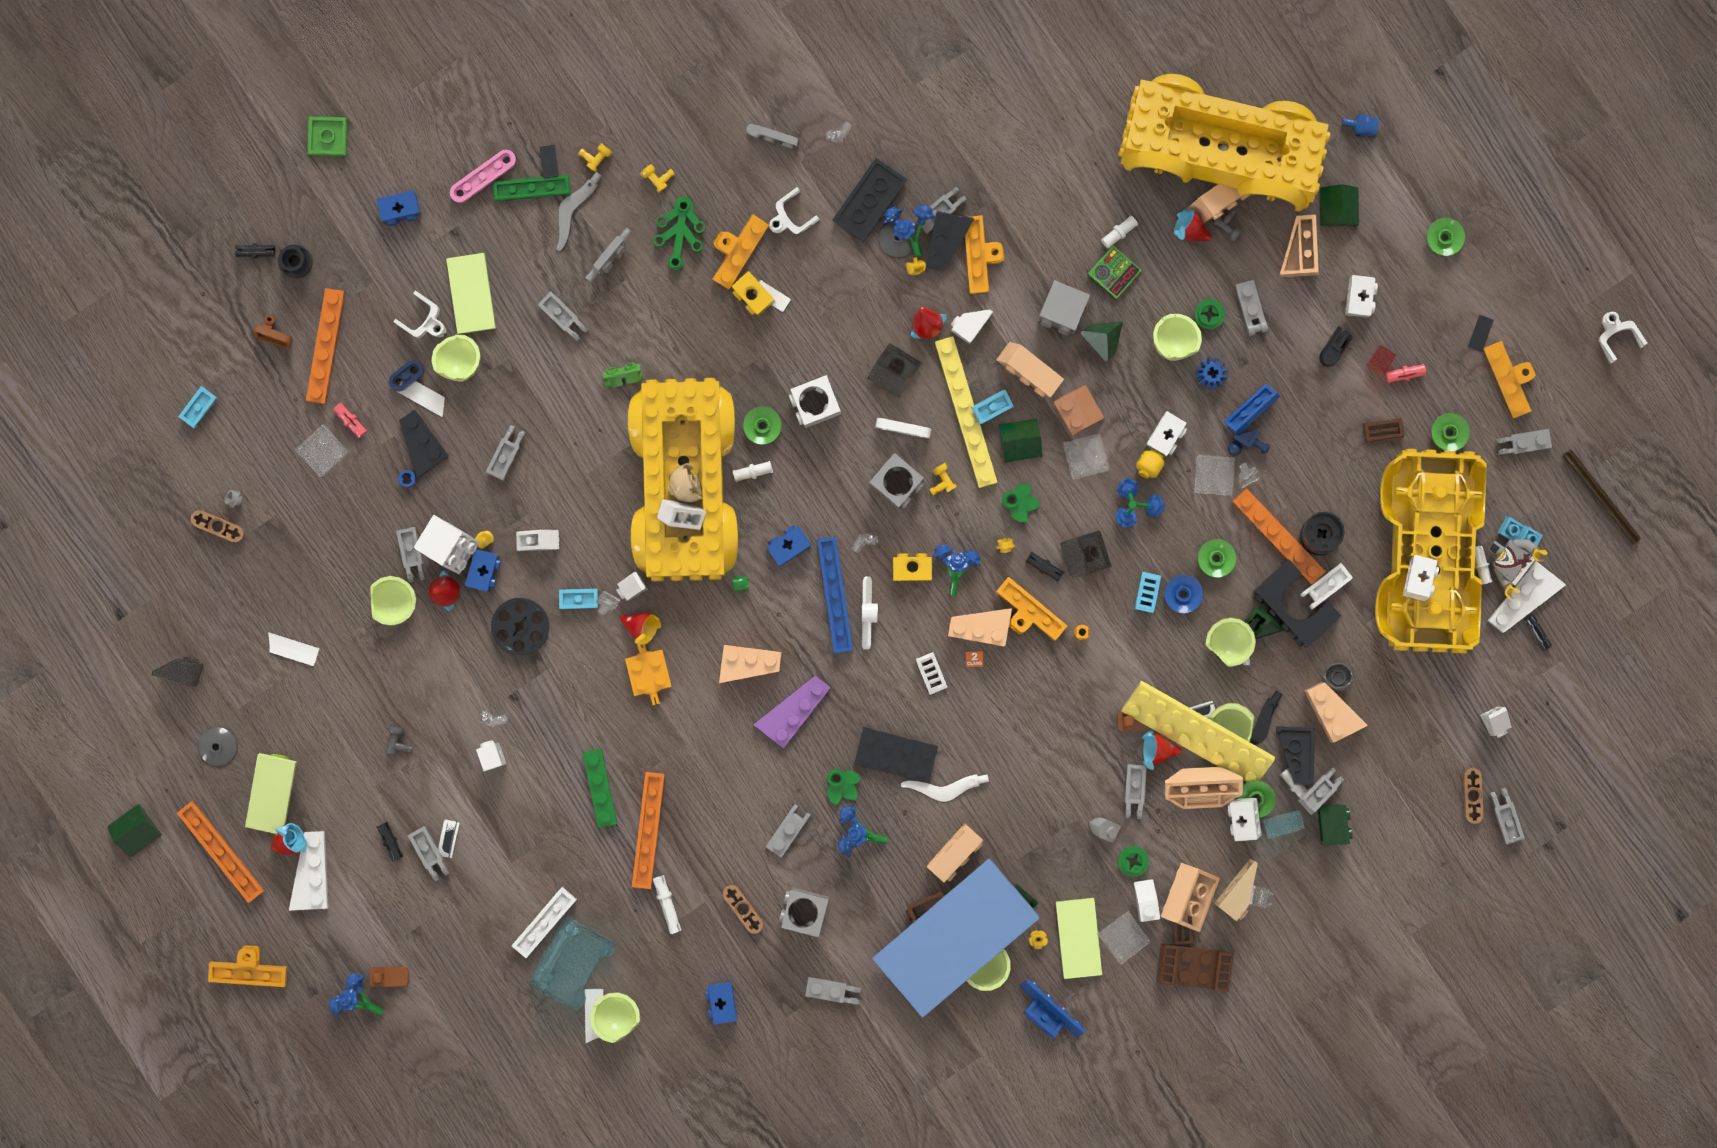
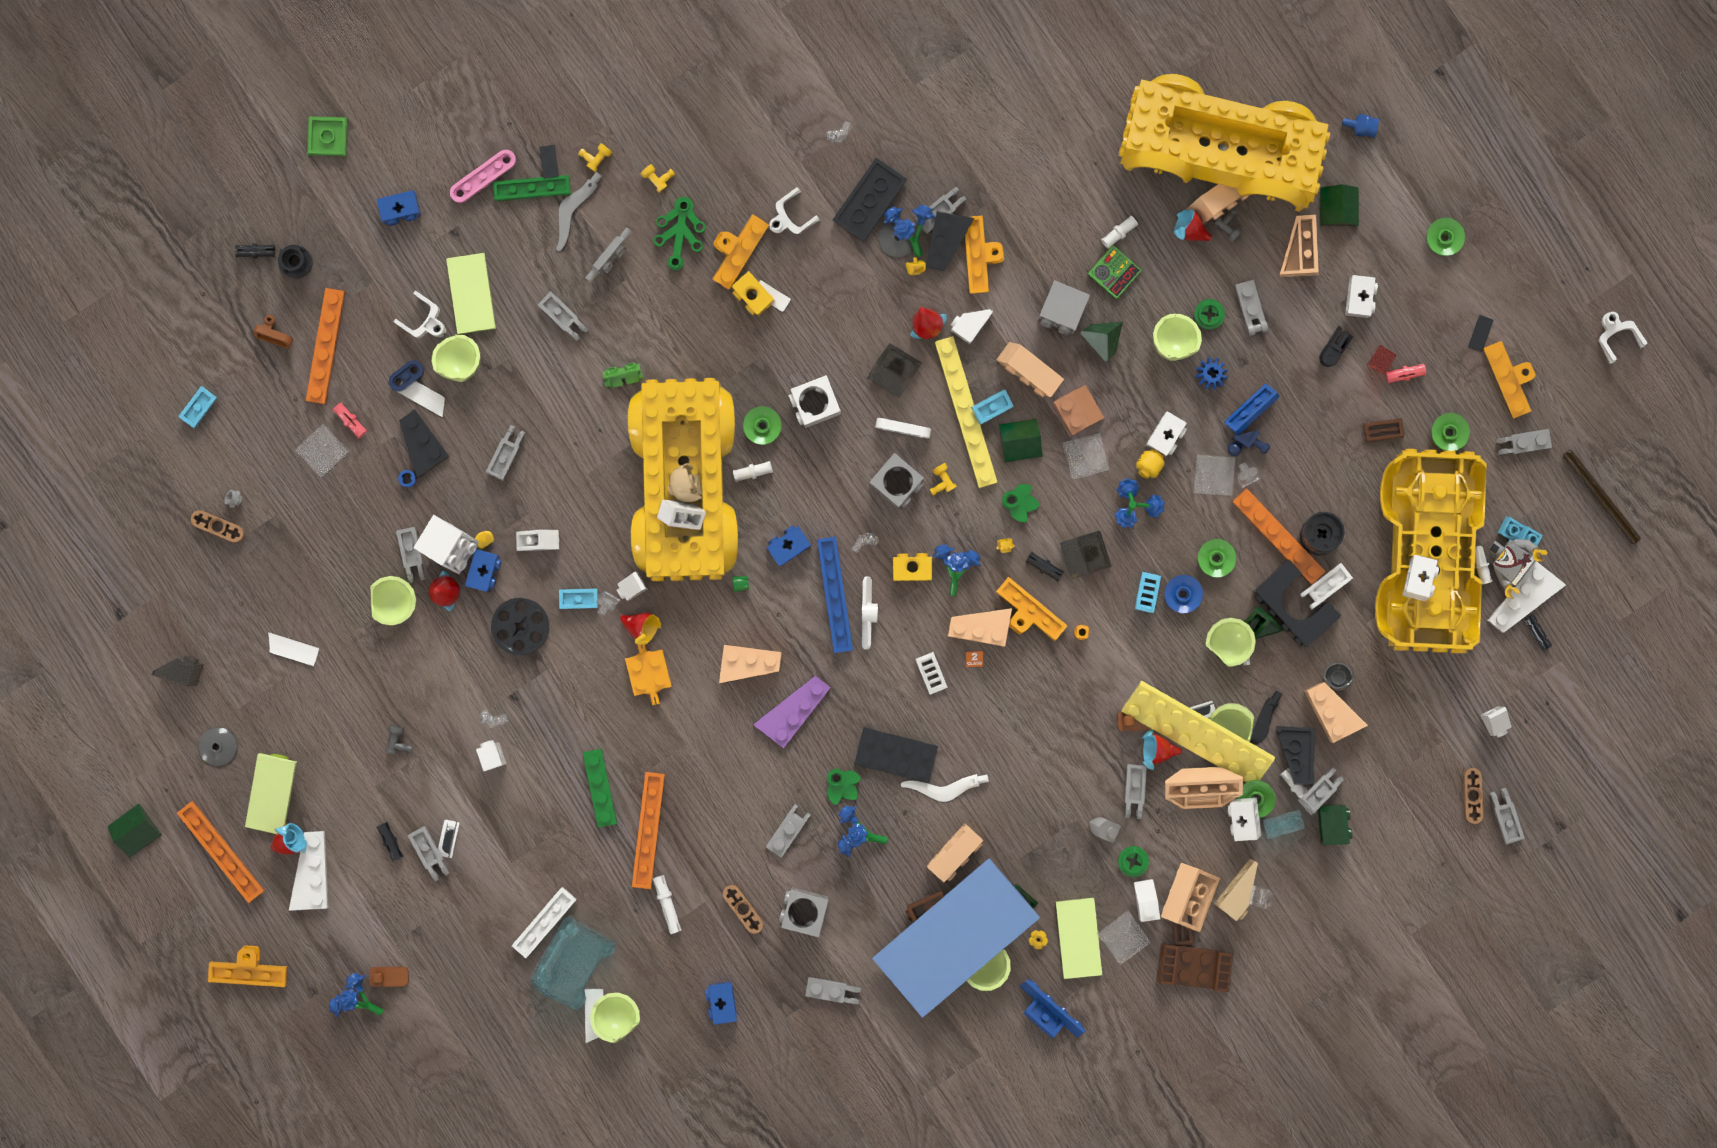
(772, 135): light grey hinge -> none

